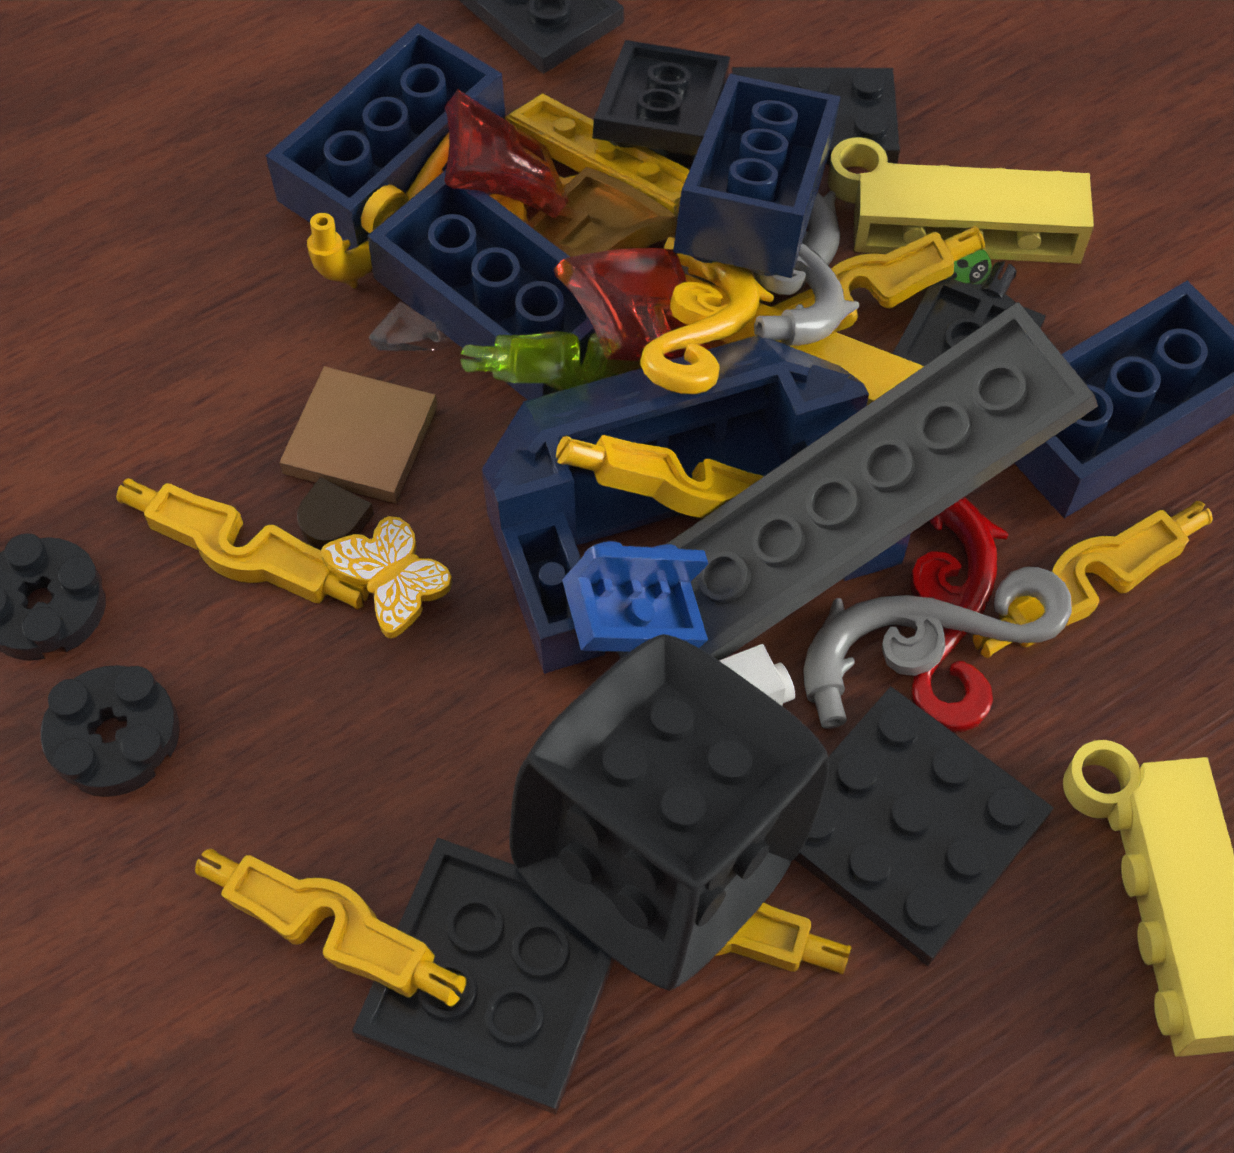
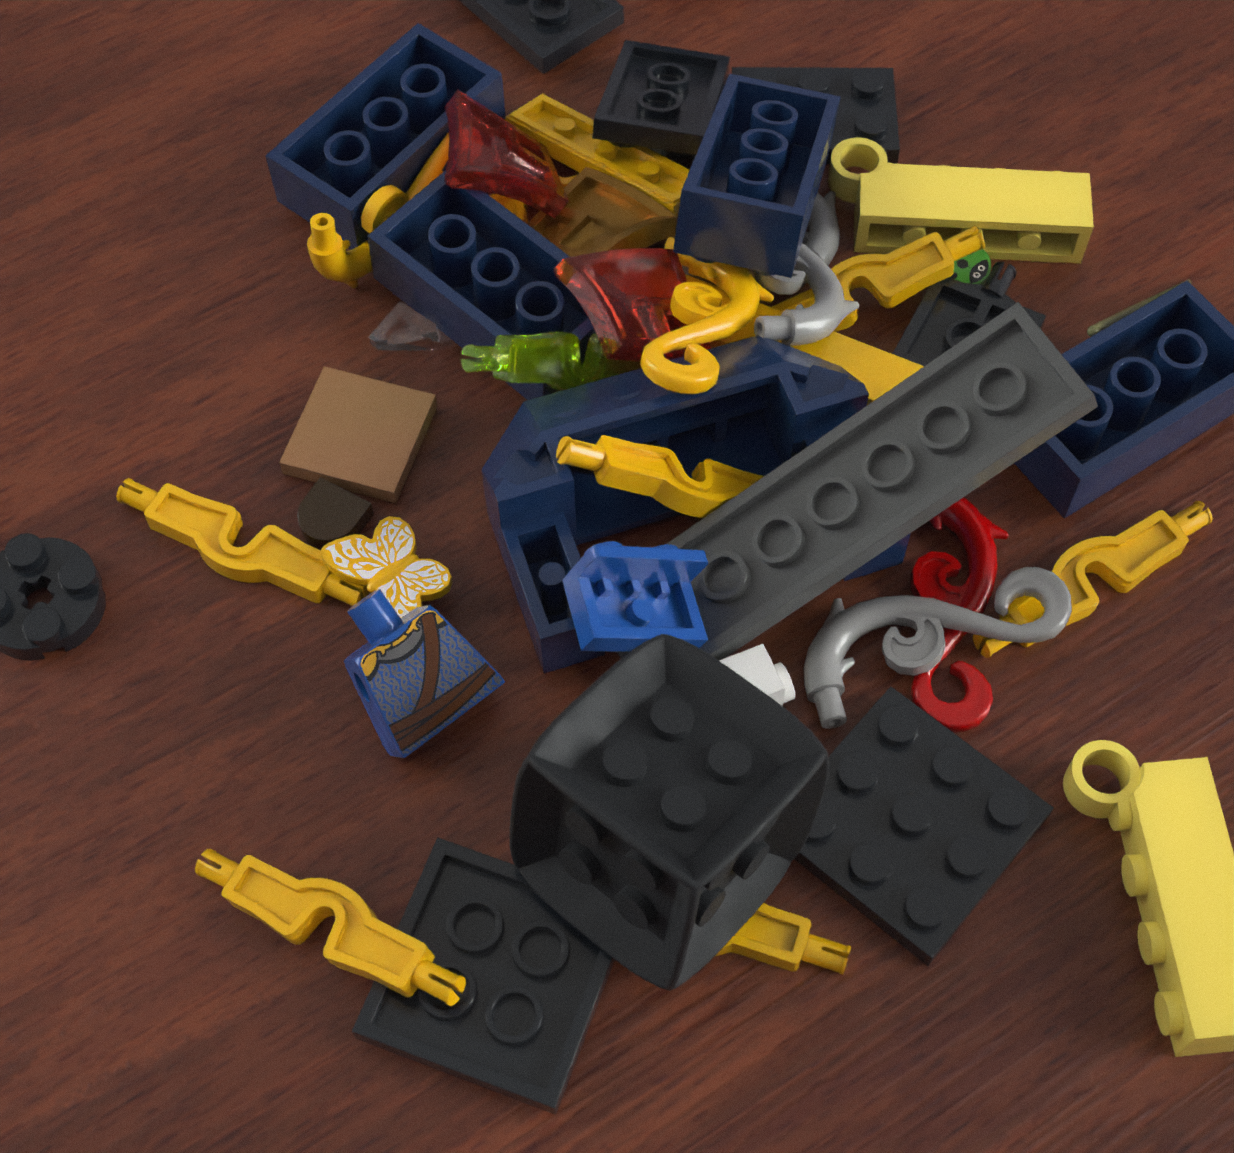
(84, 704): black plate -> none
(414, 672): none -> torso
(1099, 326): none -> olive piece

